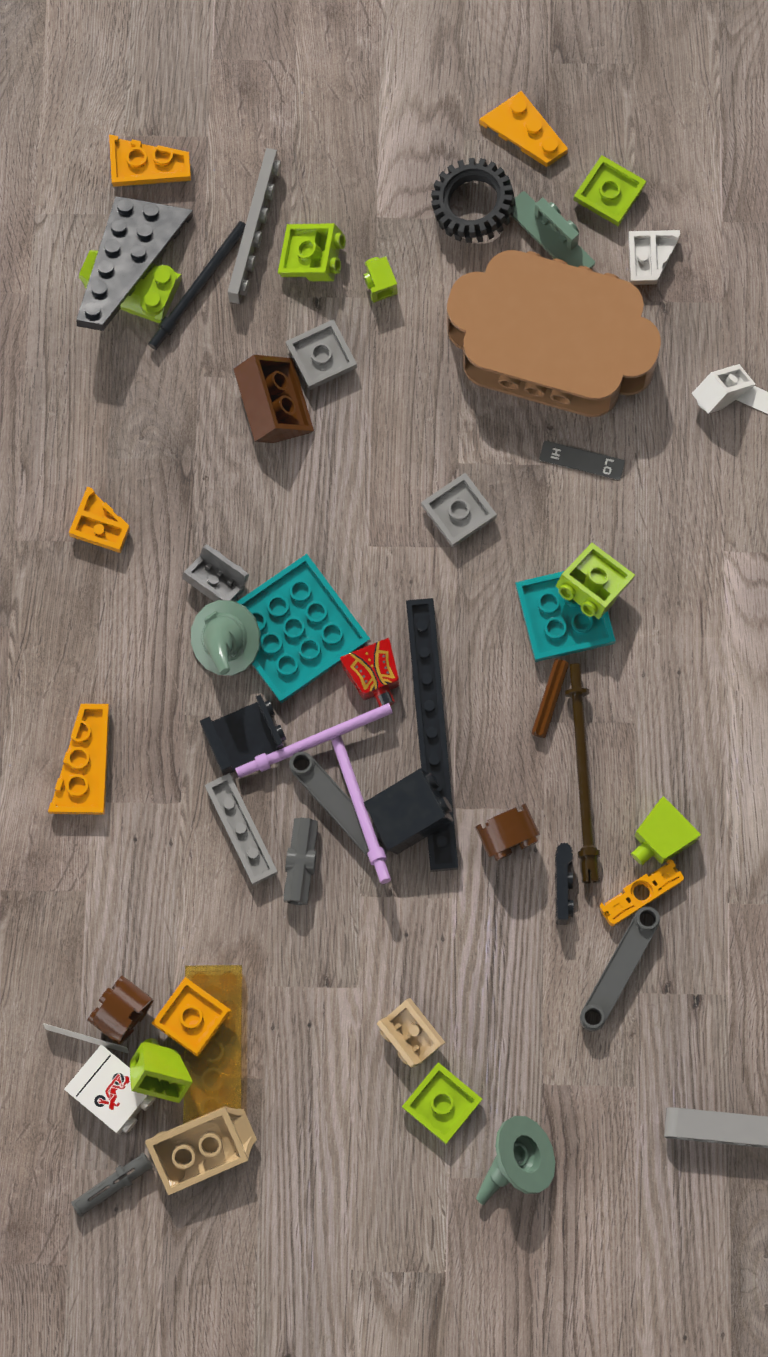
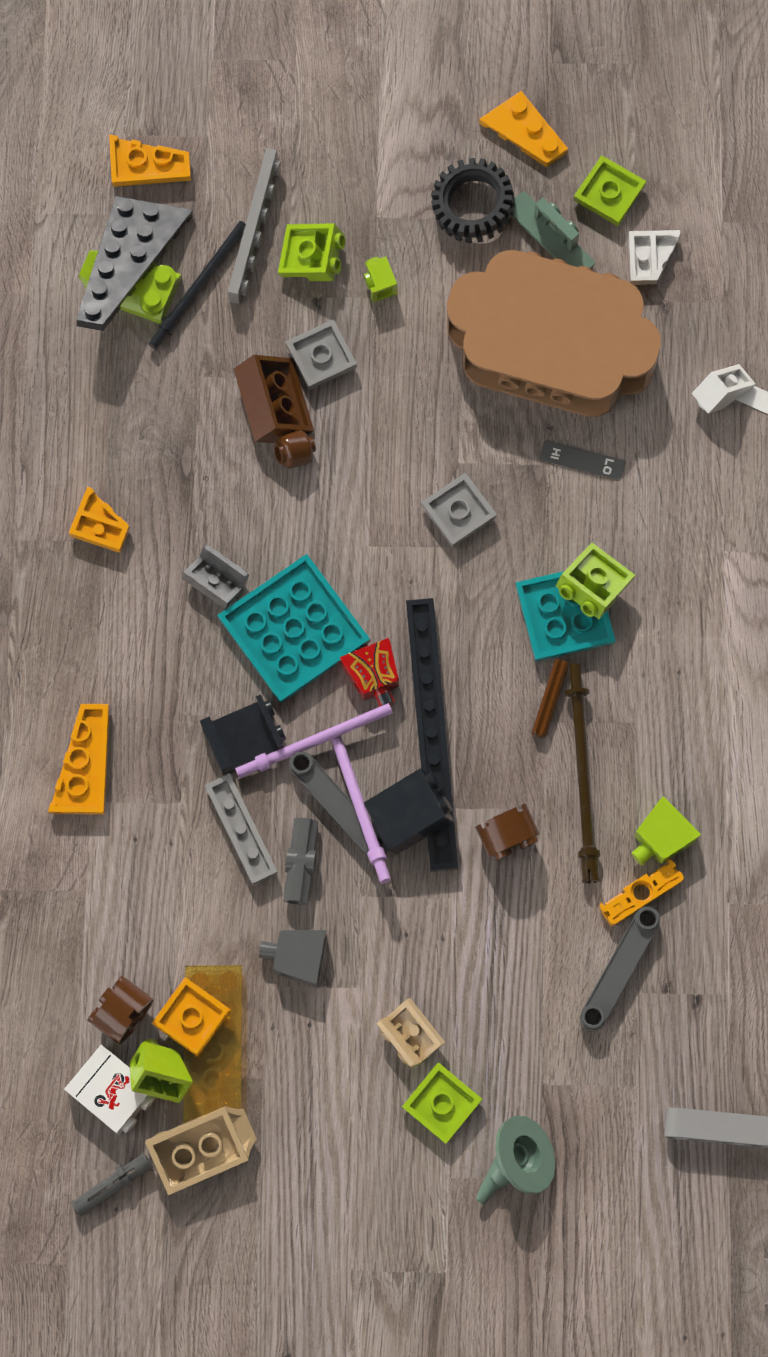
(85, 1038): white sticker -> none
(225, 637): sand green piece -> none
(294, 449): none -> reddish brown head
(297, 955): none -> dark grey torso
(563, 882): black hinge -> none

